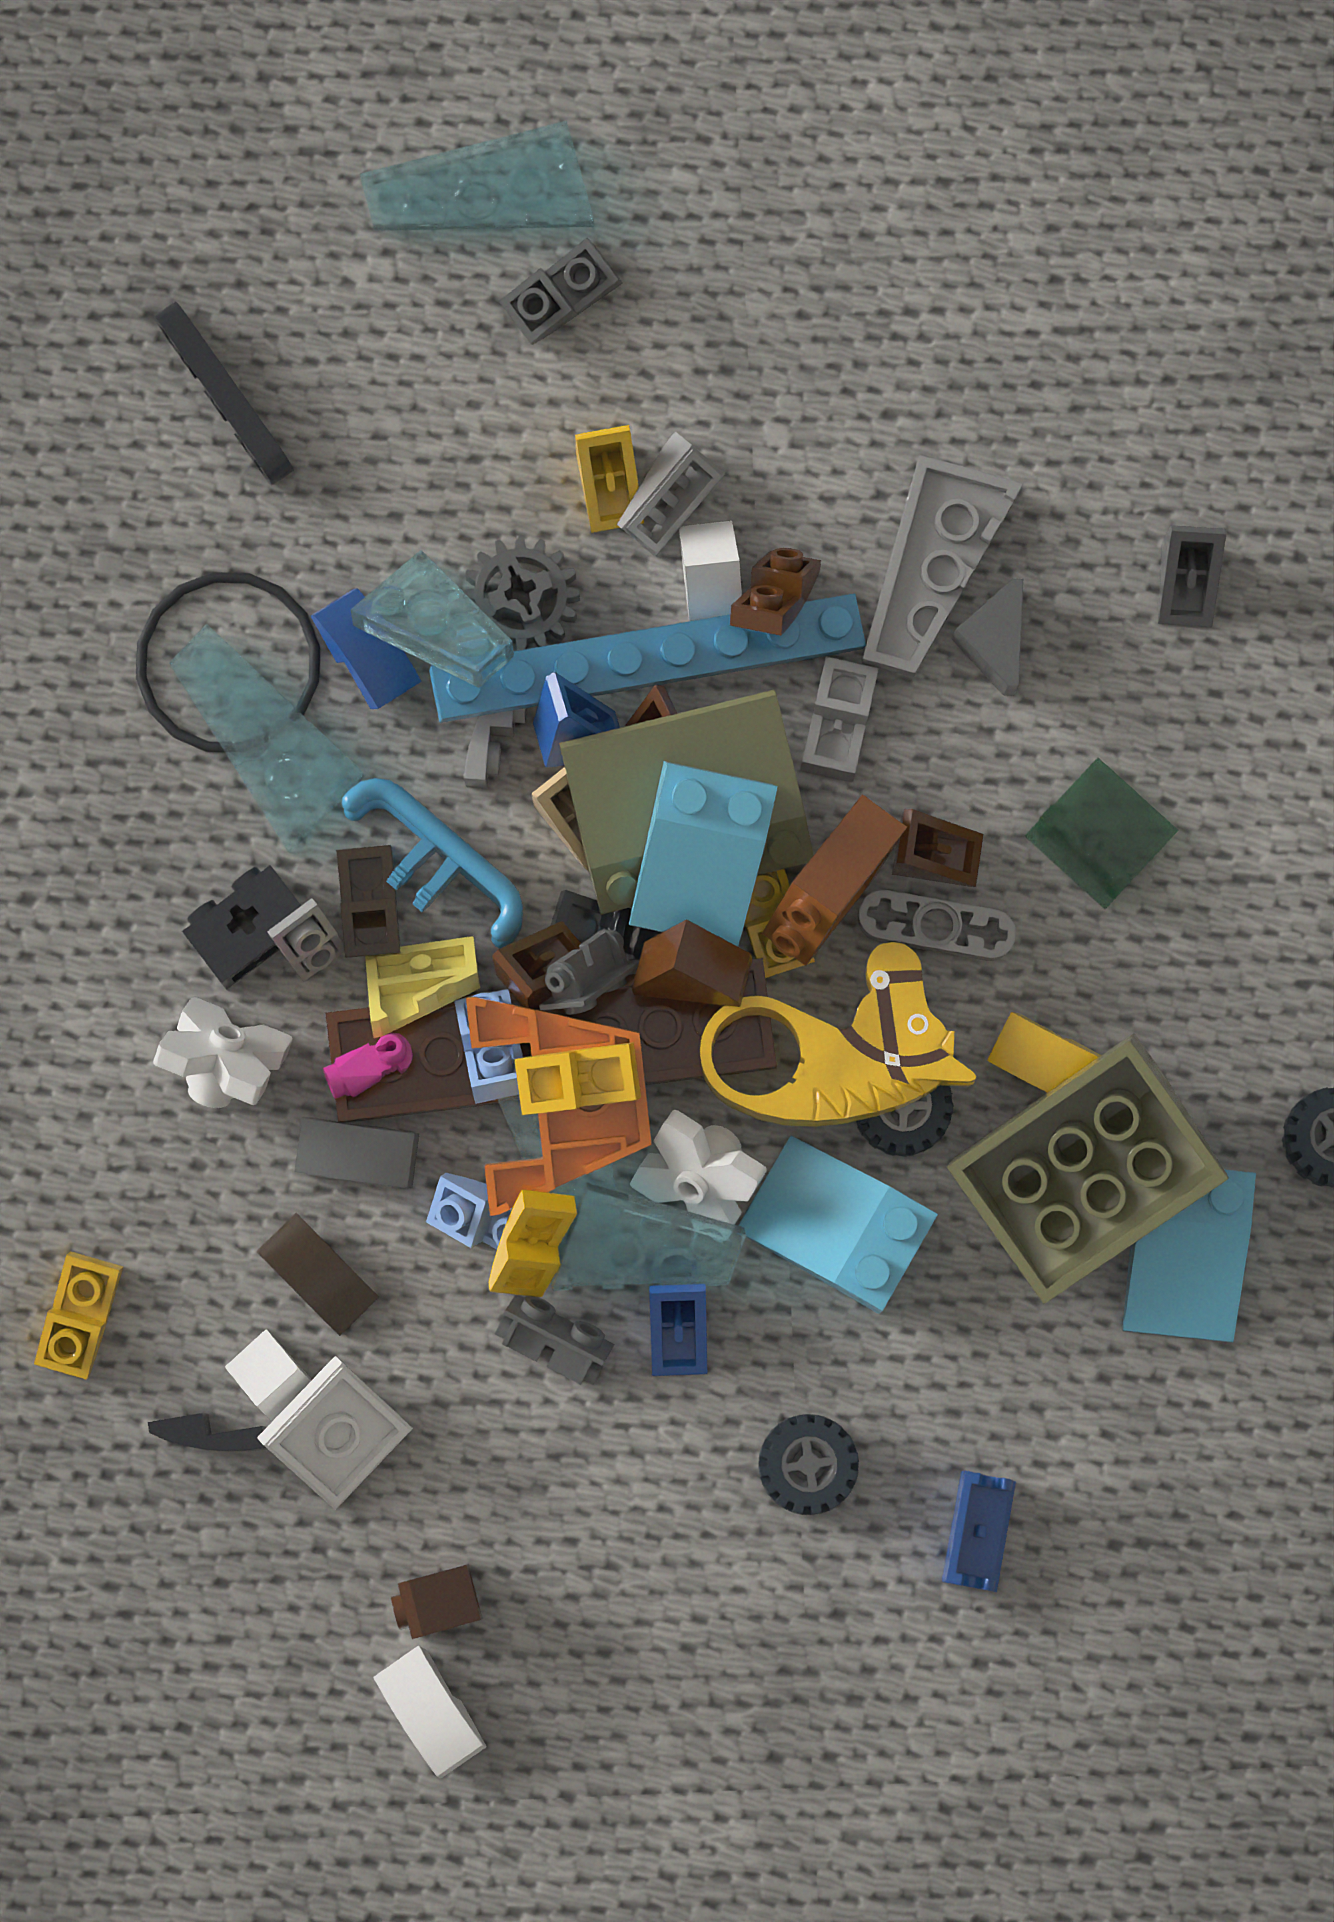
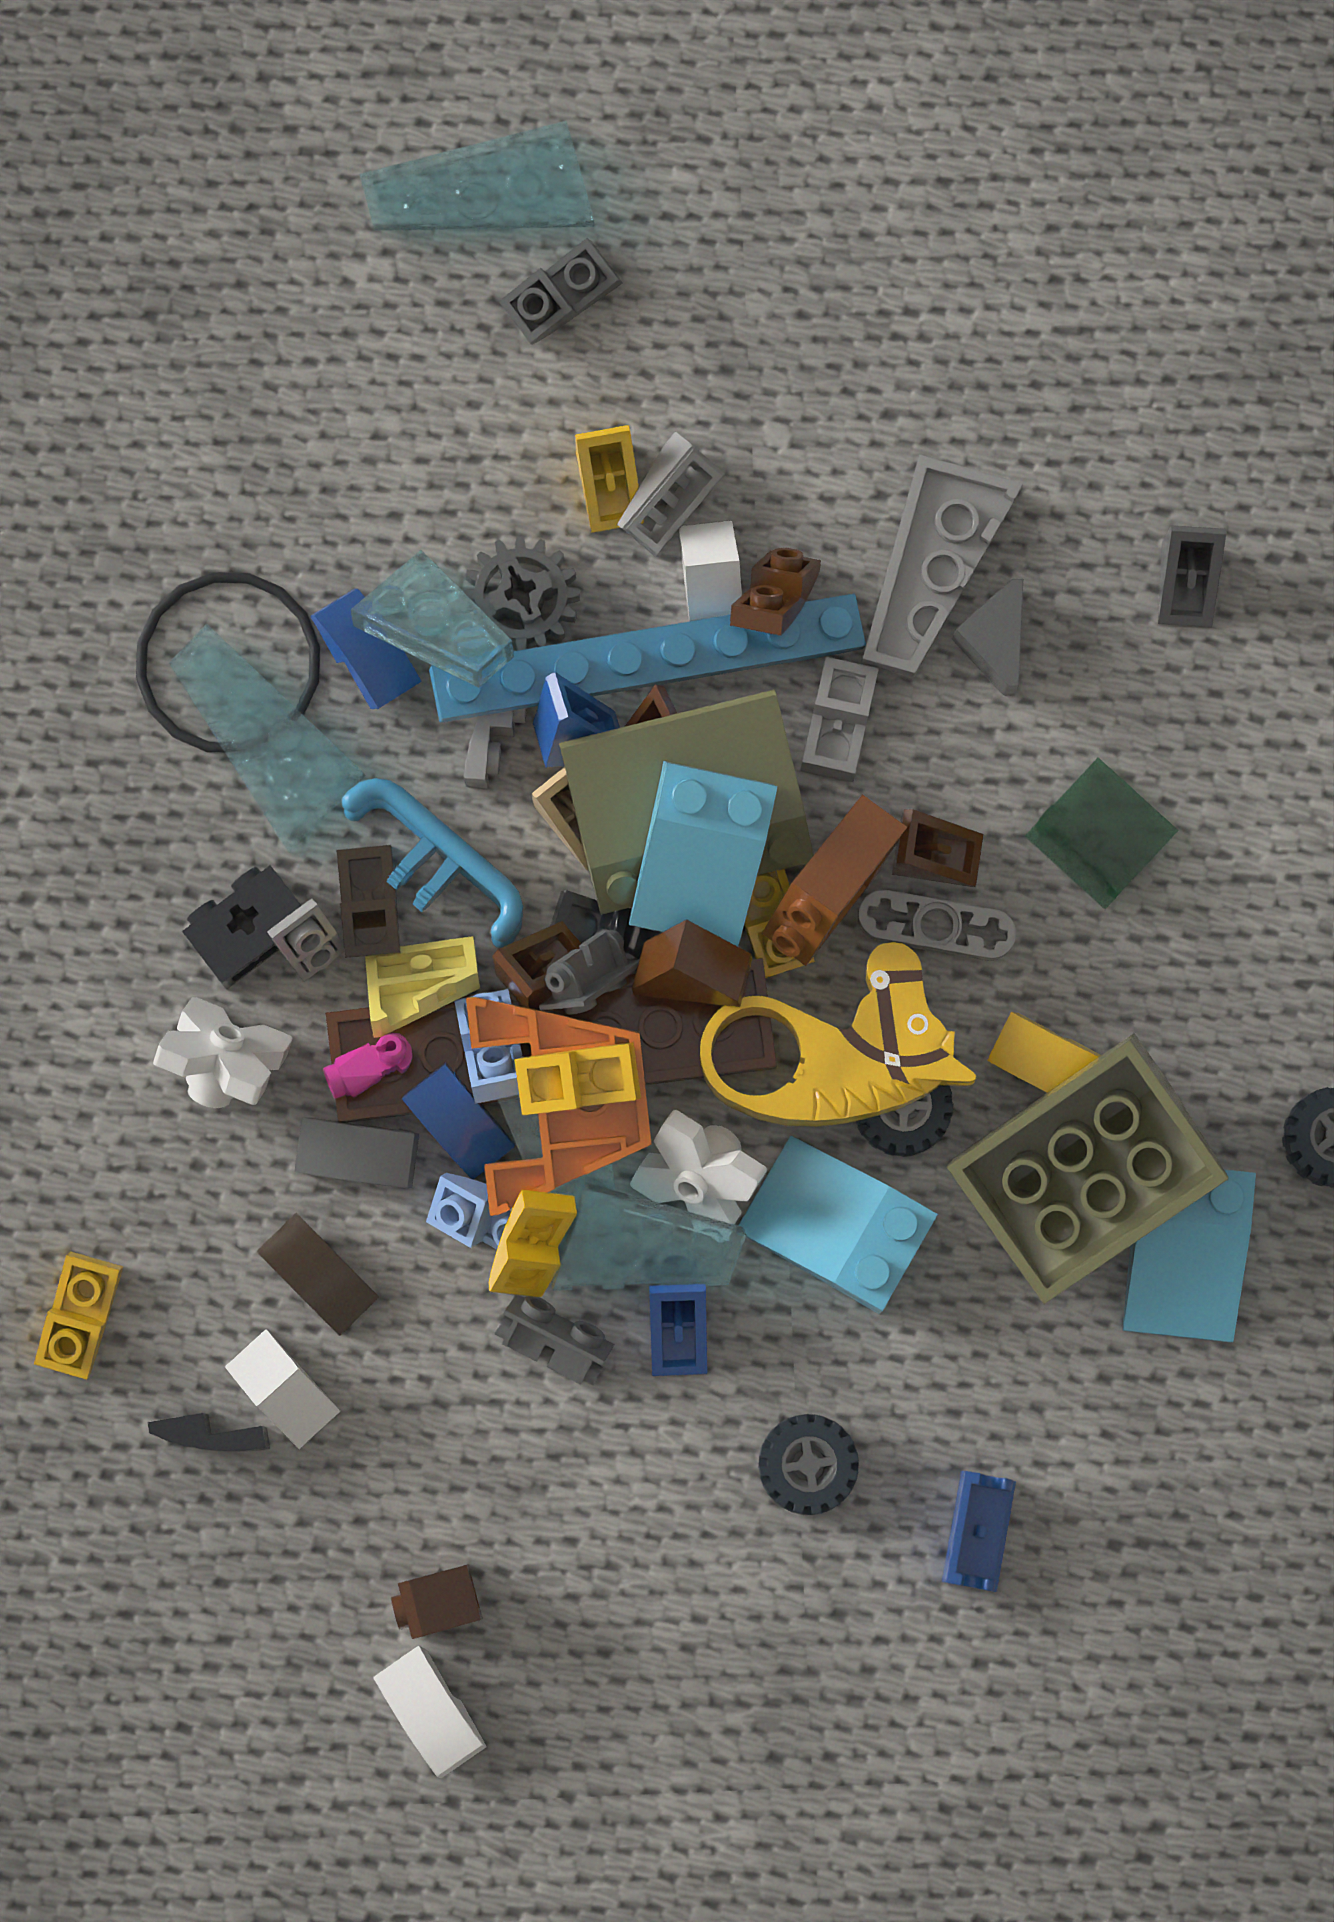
(223, 393): black beam -> none
(334, 1433): white plate -> none
(458, 1123): none -> blue slope

